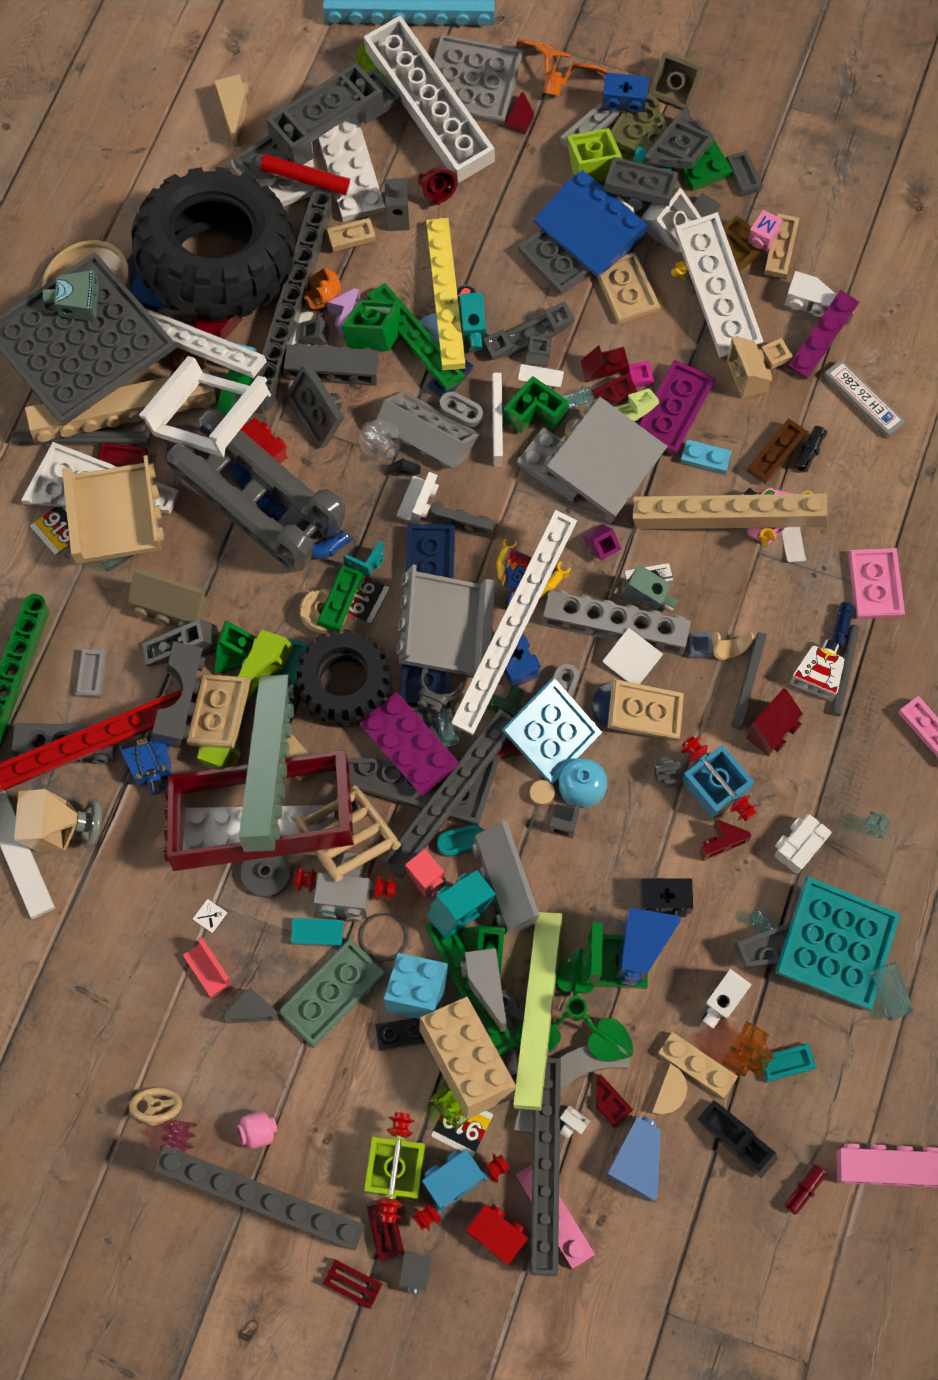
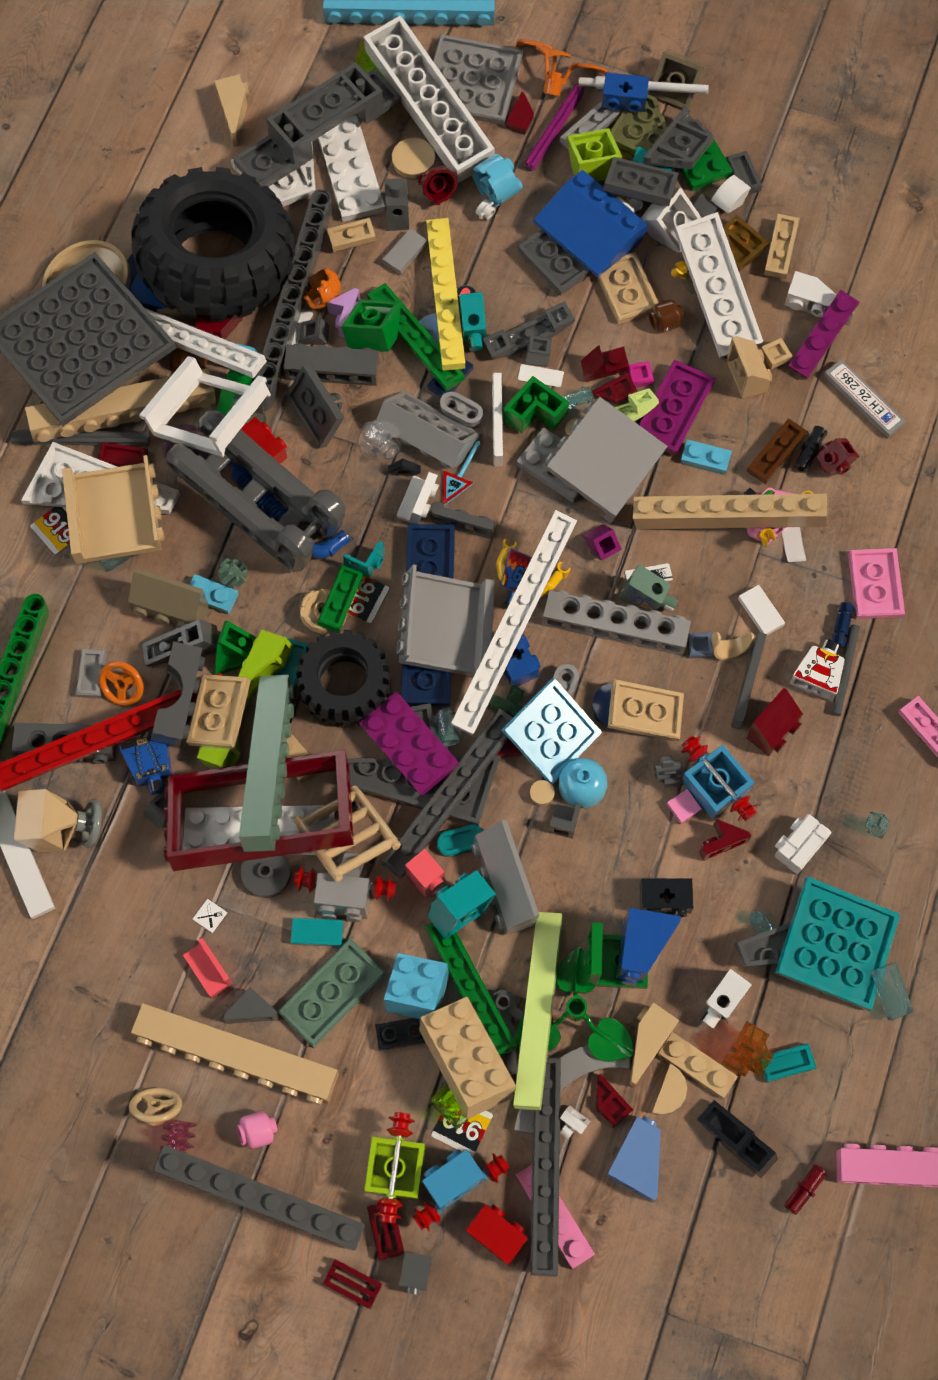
(75, 295): sand green torso -> none
(122, 681): none -> orange piece
(155, 810): none -> dark grey slope
(217, 595): none -> medium azure plate
(232, 572): none -> sand green gear
(235, 1053): none -> tan brick
(304, 174): red piece -> none
(377, 915): dark grey piece -> none
(405, 251): none -> light grey tile
(413, 157): none -> tan tile
(434, 700): dark grey helmet -> none
(455, 485): none -> piece
(483, 938): green slope -> none
(484, 980): light grey slope -> none
(485, 209): none -> white plate
(497, 179): none -> medium azure brick
(554, 127): none -> magenta axle
(598, 83): none -> white bar
(632, 657): white sticker -> none
(650, 1036): none -> tan slope
(666, 316): none -> reddish brown head
(684, 806): none -> bright pink tile
(731, 194): none -> white brick
(761, 610): none -> white tile
(764, 230): bright pink brick -> none
(837, 456): none -> dark red brick

